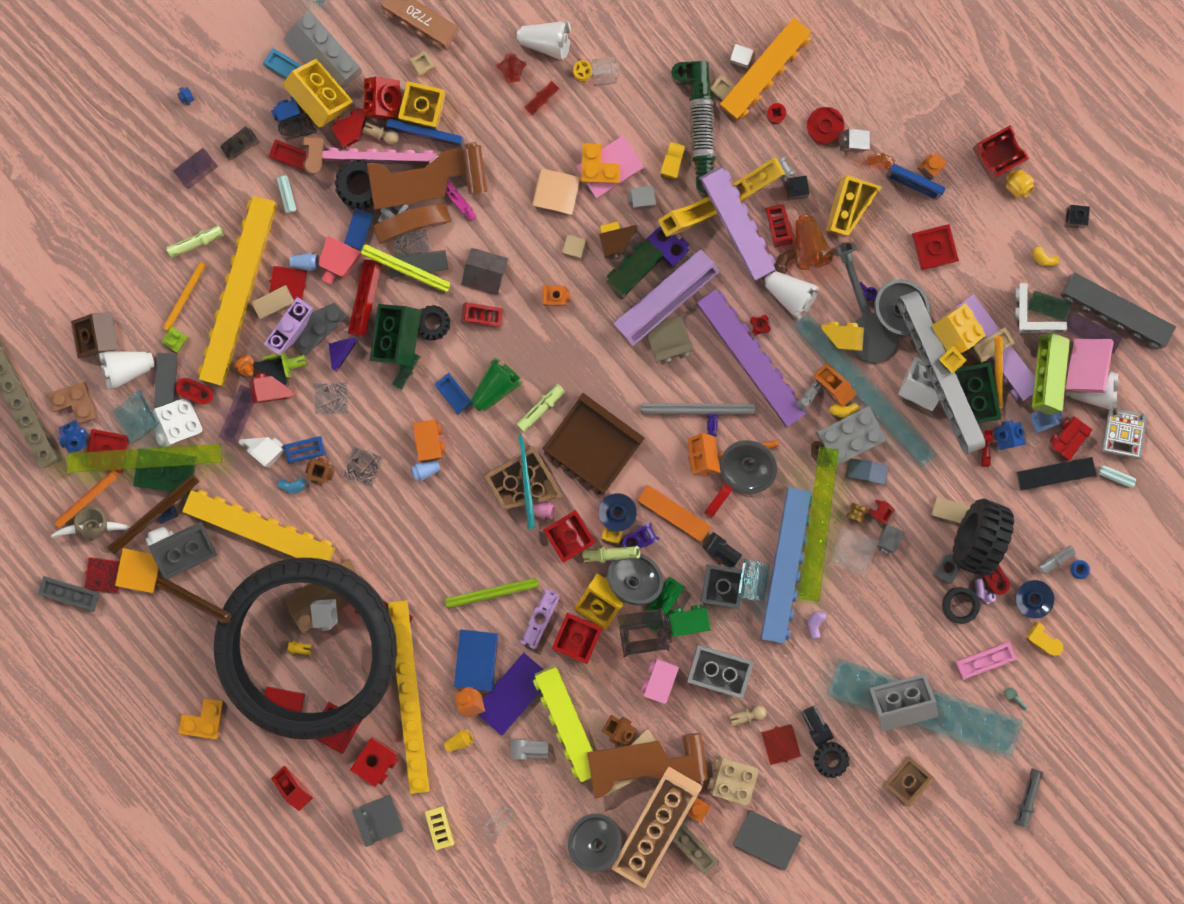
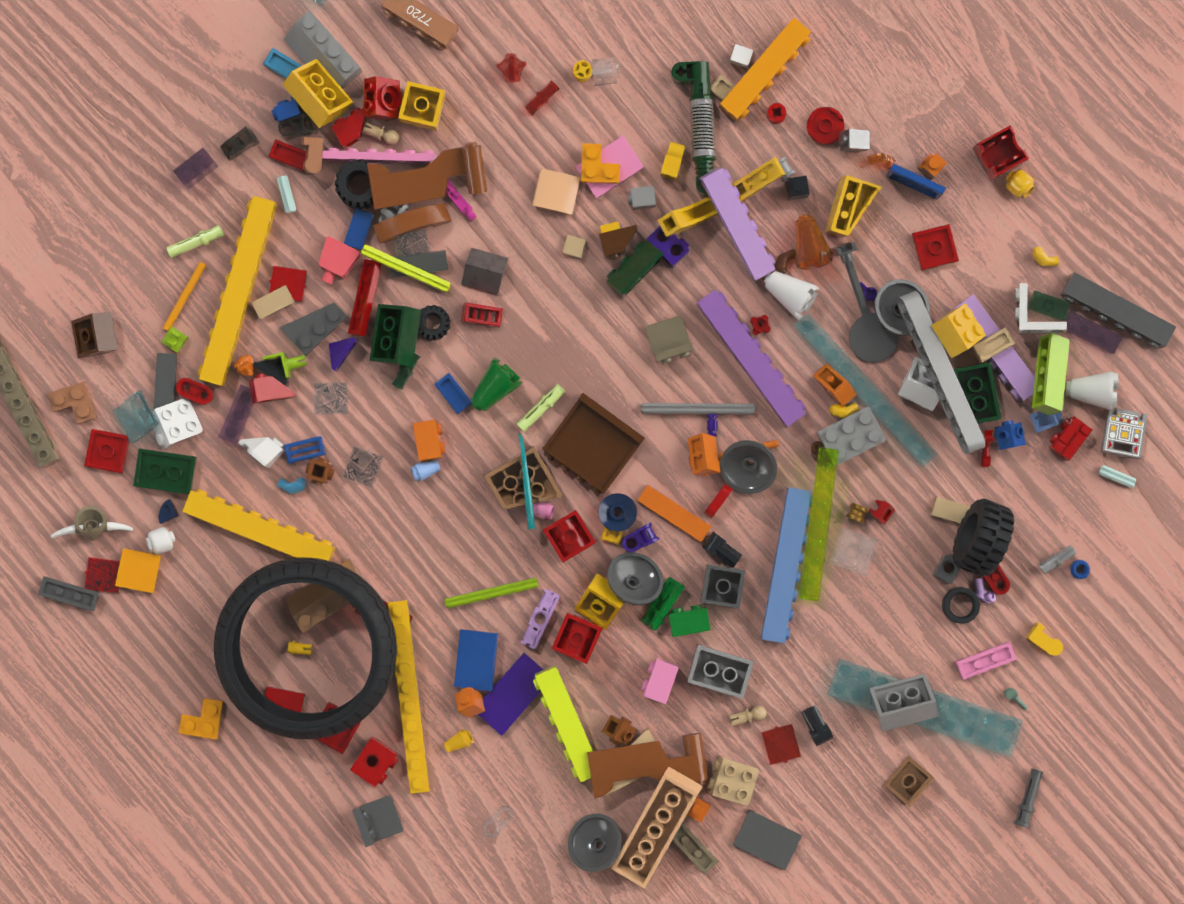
(72, 436): blue brick -> none
(86, 498): orange tile -> none
(124, 366): white cone -> none
(144, 458): clear neon green tile -> none
(153, 514): reddish brown axle -> none
(182, 550): dark grey tile -> none
(185, 96): blue plate -> none
(193, 600): reddish brown axle -> none
(289, 326): lavender slope -> none
(291, 788): red slope -> none
(305, 261): light blue cone -> none
(324, 614): light grey brick -> none
(422, 63): tan tile -> none
(424, 132): blue tile -> none
(439, 845): light yellow slope -> none
(528, 749): light grey piece -> none
(546, 38): white cone -> none
(549, 300): orange brick -> none
(603, 554): yellowish green pin -> none
(643, 620): clear smoke window -> none
(666, 297): lavender brick -> none
(754, 580): clear light blue slope -> none
(781, 241): red slope -> none
(809, 395): light grey axle -> none
(814, 622): lavender arm -> none
(831, 771): black tyre -> none
(845, 337): yellow slope -> none
(868, 471): sand blue slope -> none
(889, 539): flat silver brick -> none
(952, 360): yellow plate -> none
(999, 369): light orange bar -> none
(1044, 601): dark blue dish -> none
(1056, 473): black tile -> none
(1077, 216): black brick -> none
(1089, 365): bright pink tile -> none

